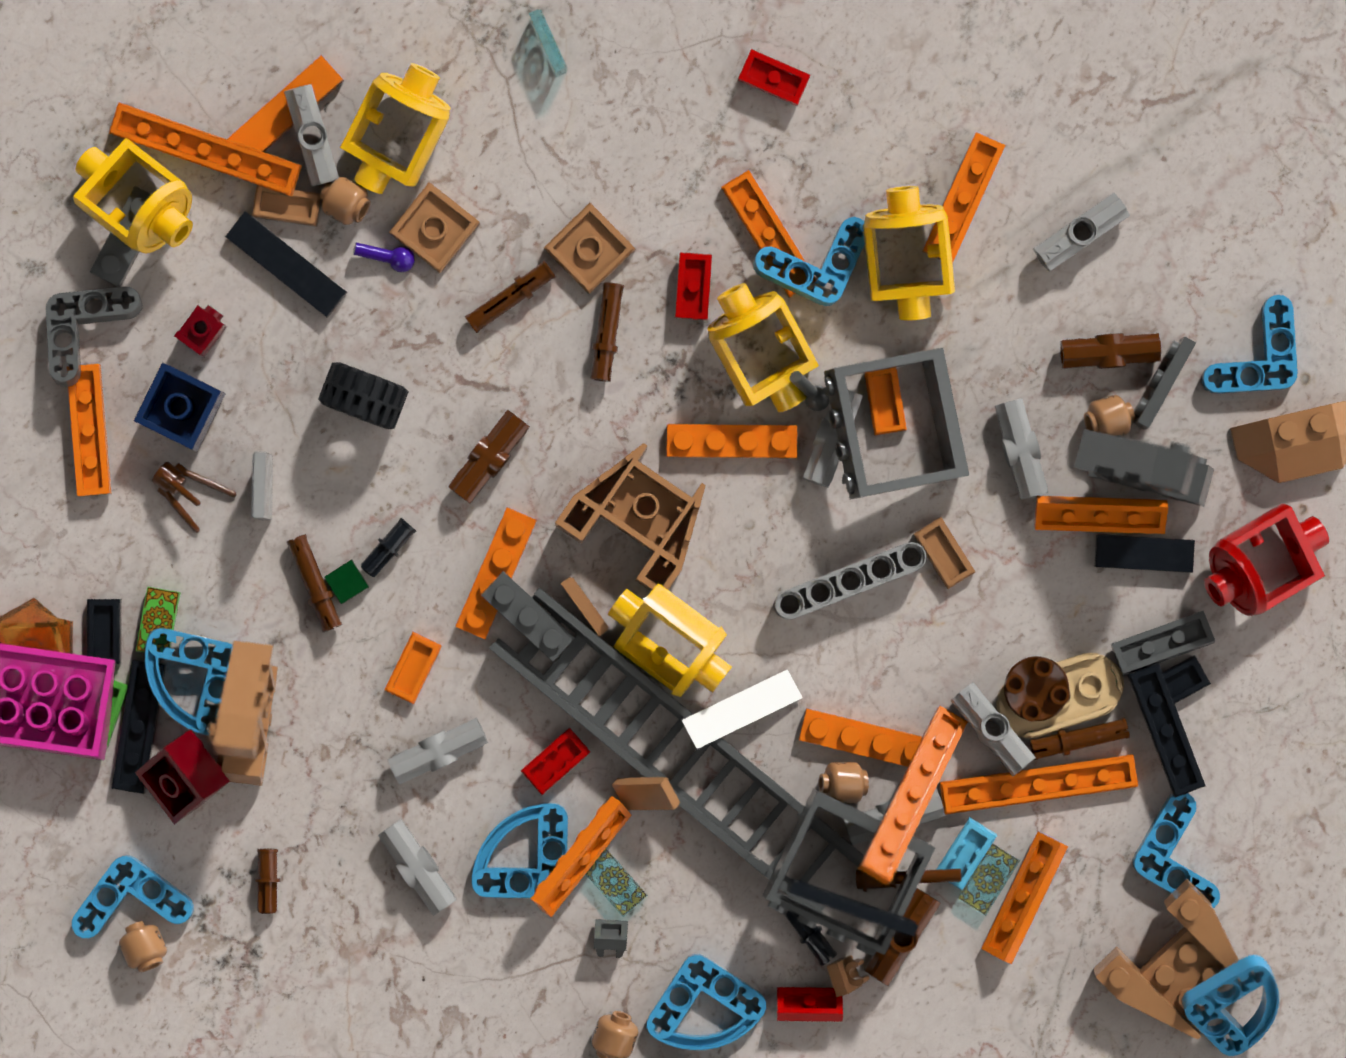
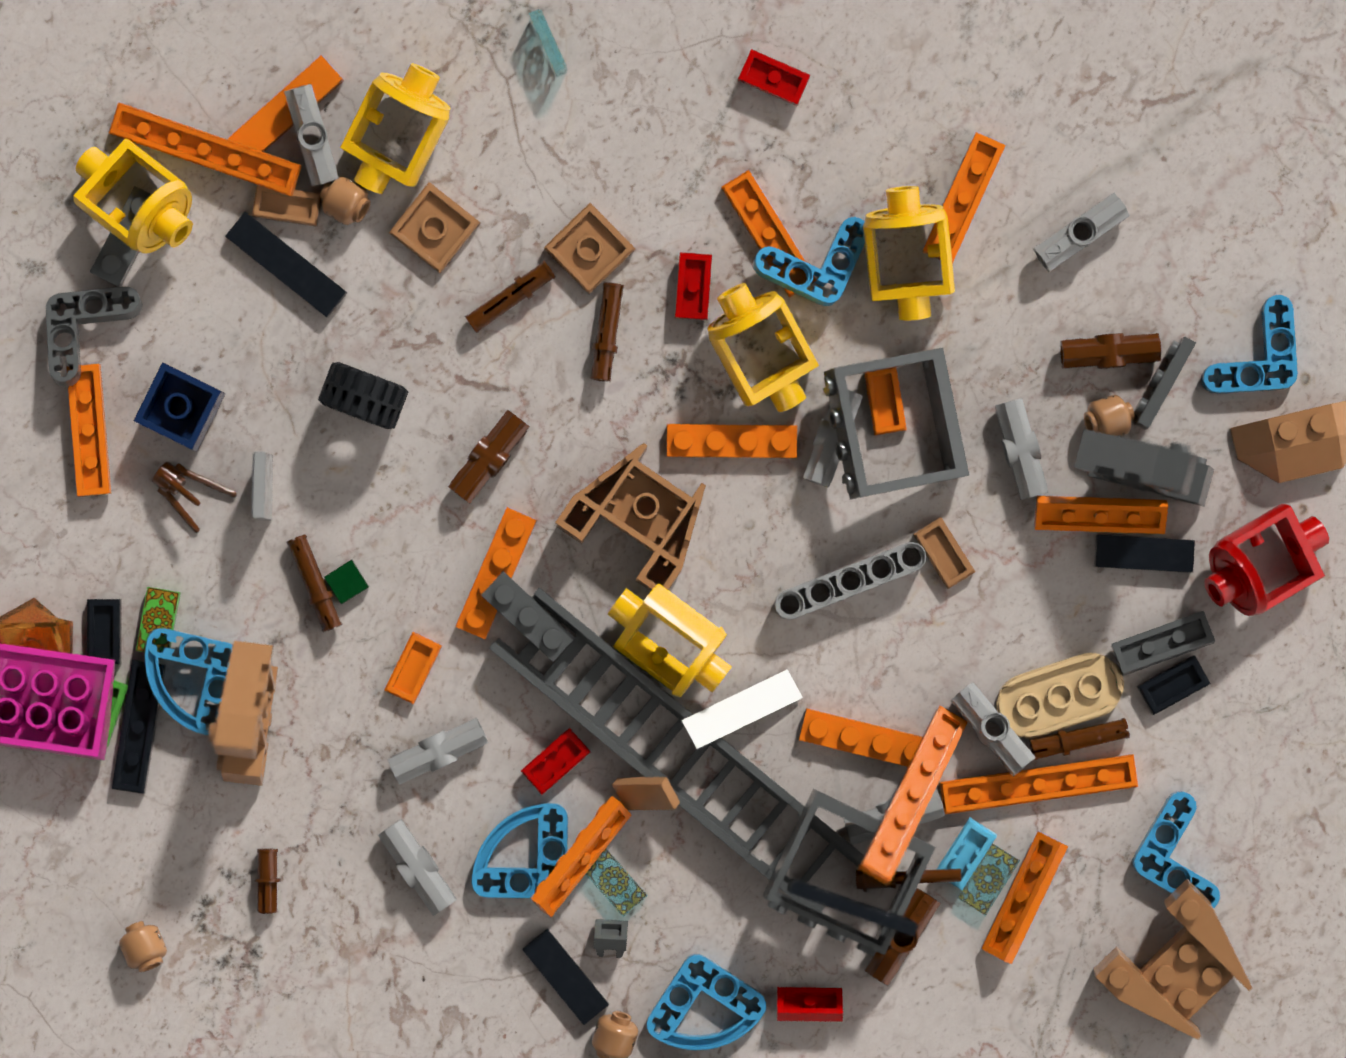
(134, 886): dark azure beam -> none
(182, 776): dark red brick -> none
(201, 342): dark red brick -> none
(387, 548): black axle -> none
(400, 259): dark purple bar -> none
(565, 976): none -> black tile
(585, 606): medium nougat tile -> none
(812, 938): black axle -> none
(815, 396): dark grey bar -> none
(844, 782): medium nougat head -> none
(845, 975): medium nougat tile -> none
(1036, 688): reddish brown dish -> none
(1166, 730): black tile -> none
(1216, 1001): dark azure beam -> none

